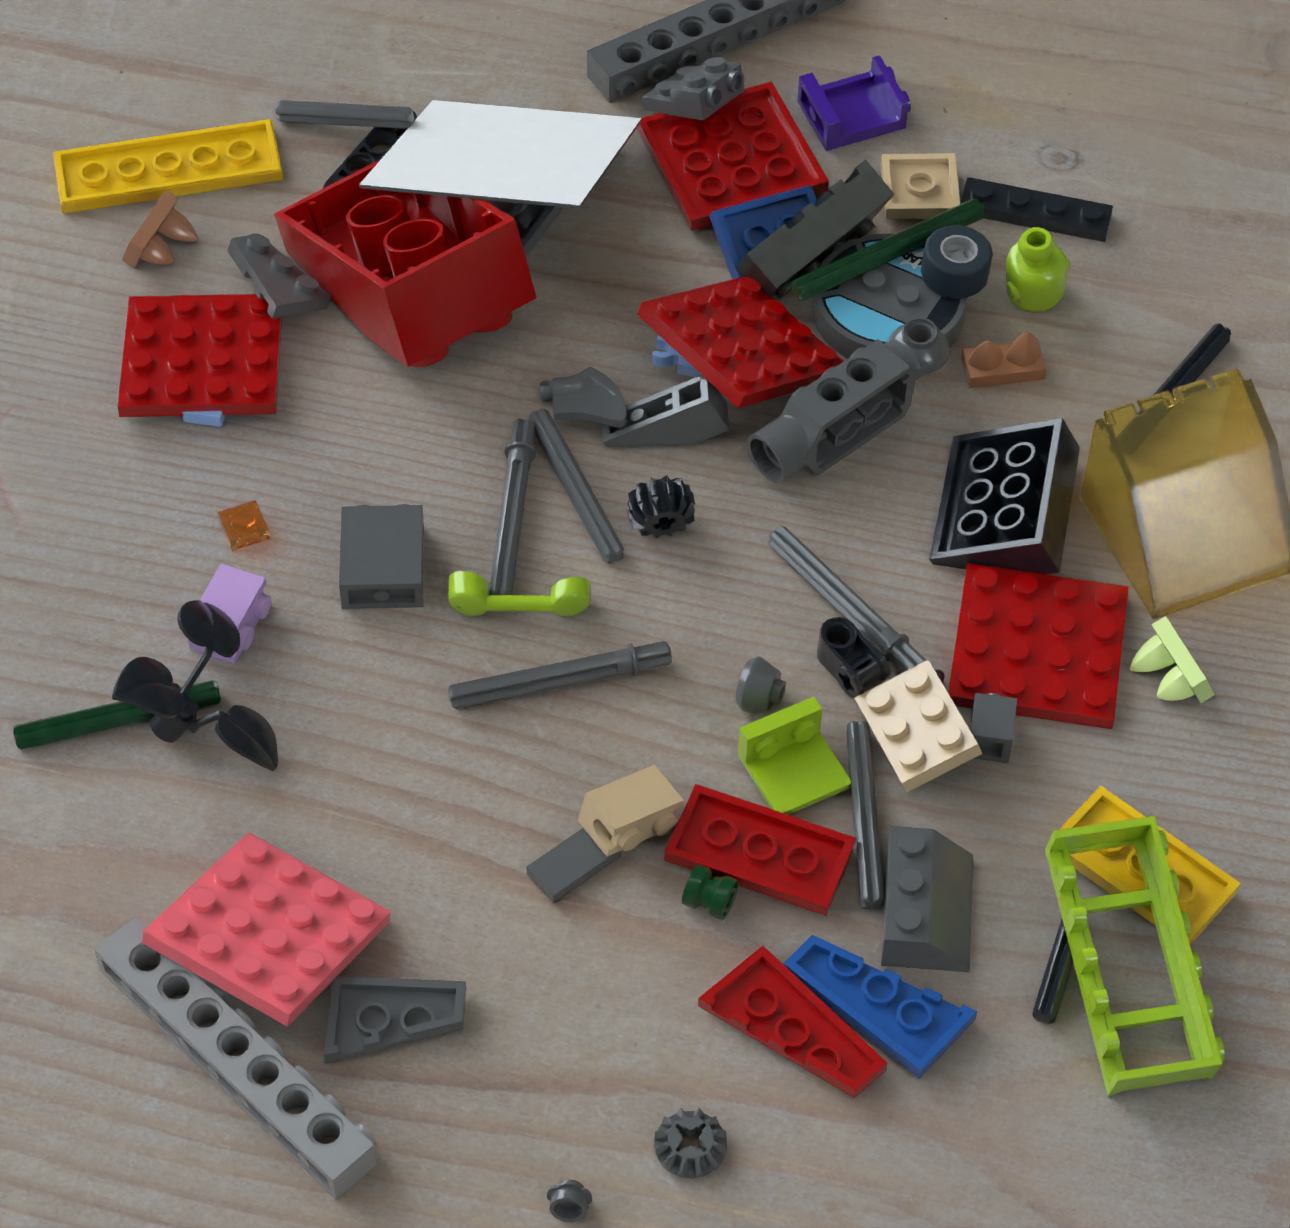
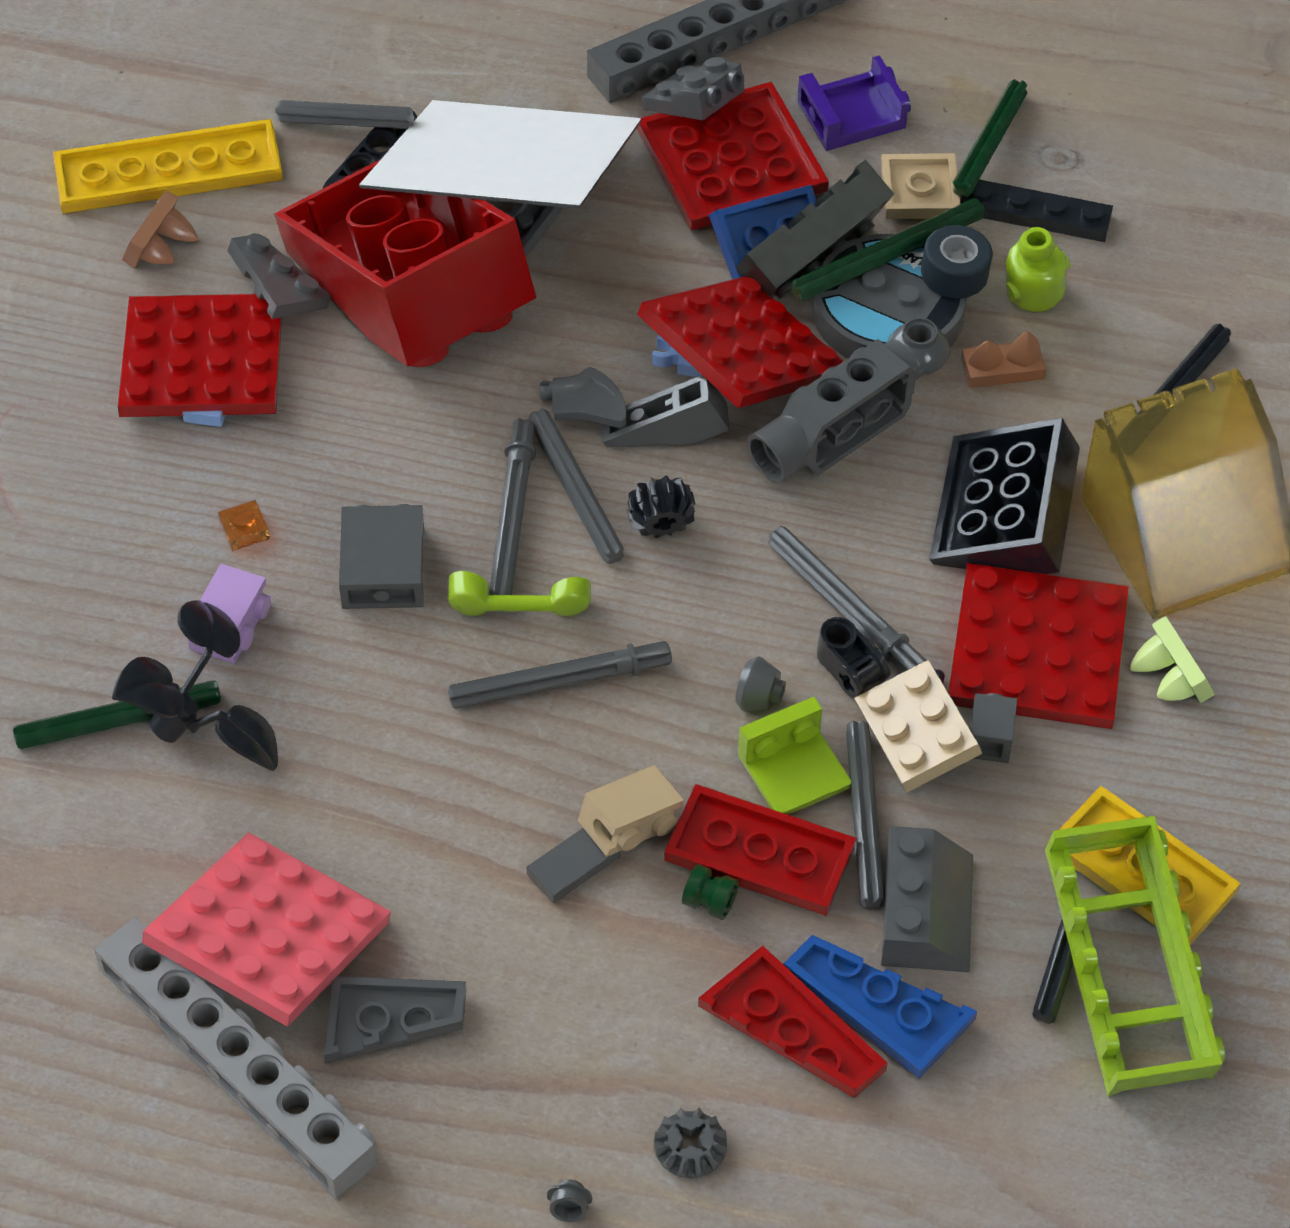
(989, 138): none -> dark green axle

